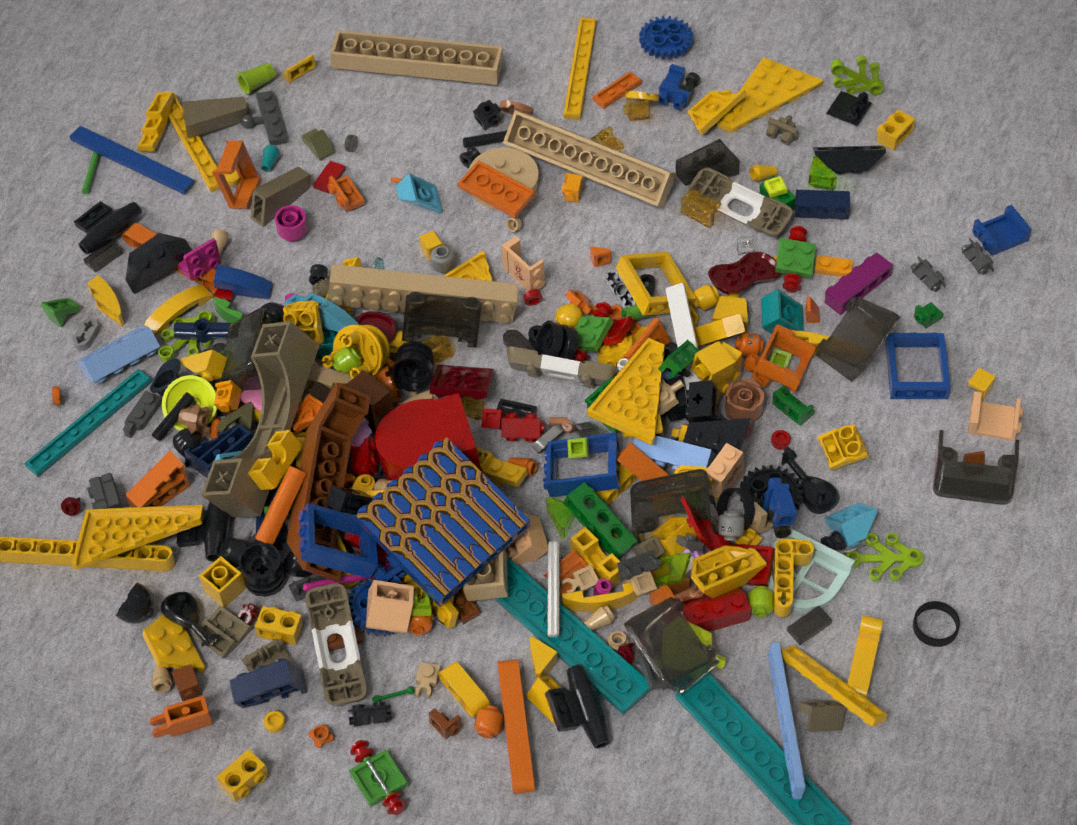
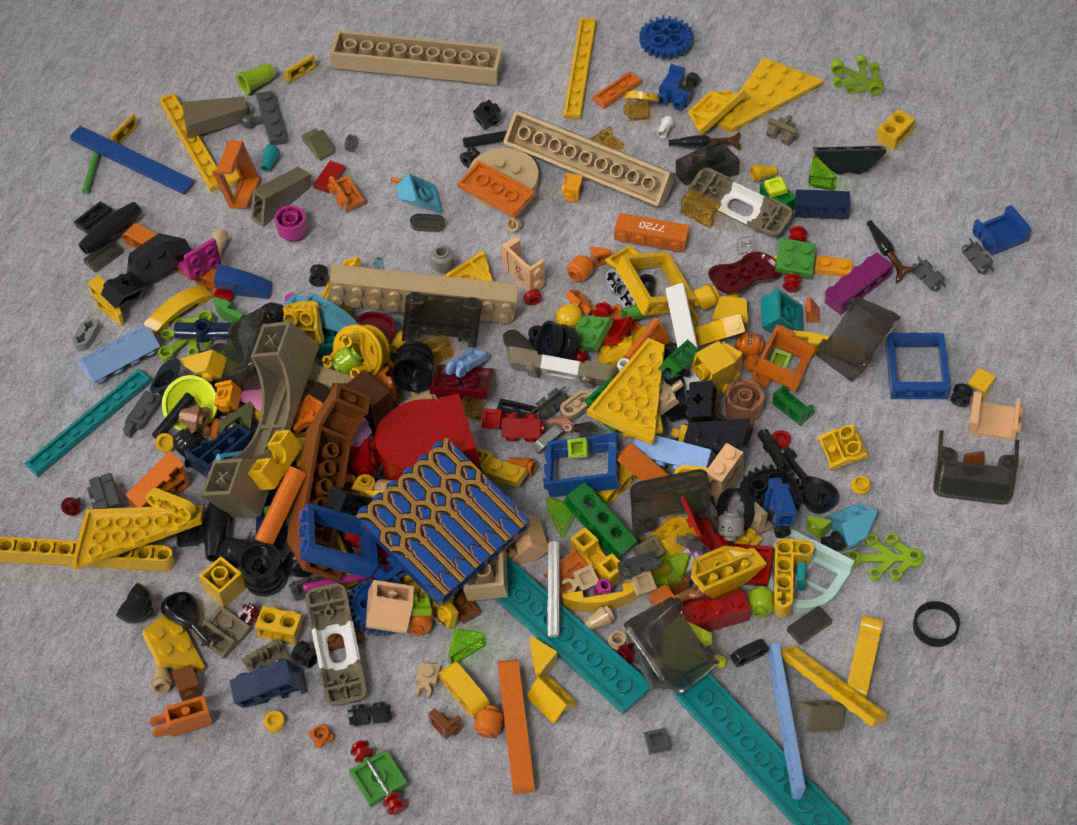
(56, 395): orange tile -> none
(58, 309): bright green slope -> none
(123, 289): none -> black brick
(124, 129): none -> yellow slope
(156, 121): yellow slope -> none
(164, 442): none -> yellow tile
(171, 503): none -> yellow beam
(238, 773): yellow brick -> none
(305, 654): none -> black wheel
(321, 288): dark tan plate -> none
(410, 690): green hinge -> none
(427, 222): none -> clear smoke tile
(429, 242): yellow piece -> none
(464, 644): none -> clear neon green slope
(466, 362): none -> light blue hinge
(511, 106): nougat tile -> none
(546, 407): none -> dark grey hinge
(575, 405): none -> tan plate
(579, 707): black plate -> none
(580, 268): none -> orange head
(614, 259): none -> yellow tile
(651, 232): none -> orange brick
(656, 741): none -> dark grey plate
(666, 123): none -> white pin
(700, 141): none -> black piece
(749, 653): none -> black beam
(770, 446): none -> pearl dark grey pin
(801, 576): none -> teal tile
(818, 526): none -> lime slope
(849, 107): black hinge -> none
(860, 485): none -> yellow plate
(887, 249): none -> piece
(927, 315): green bracket -> none
(961, 395): none -> black wheel

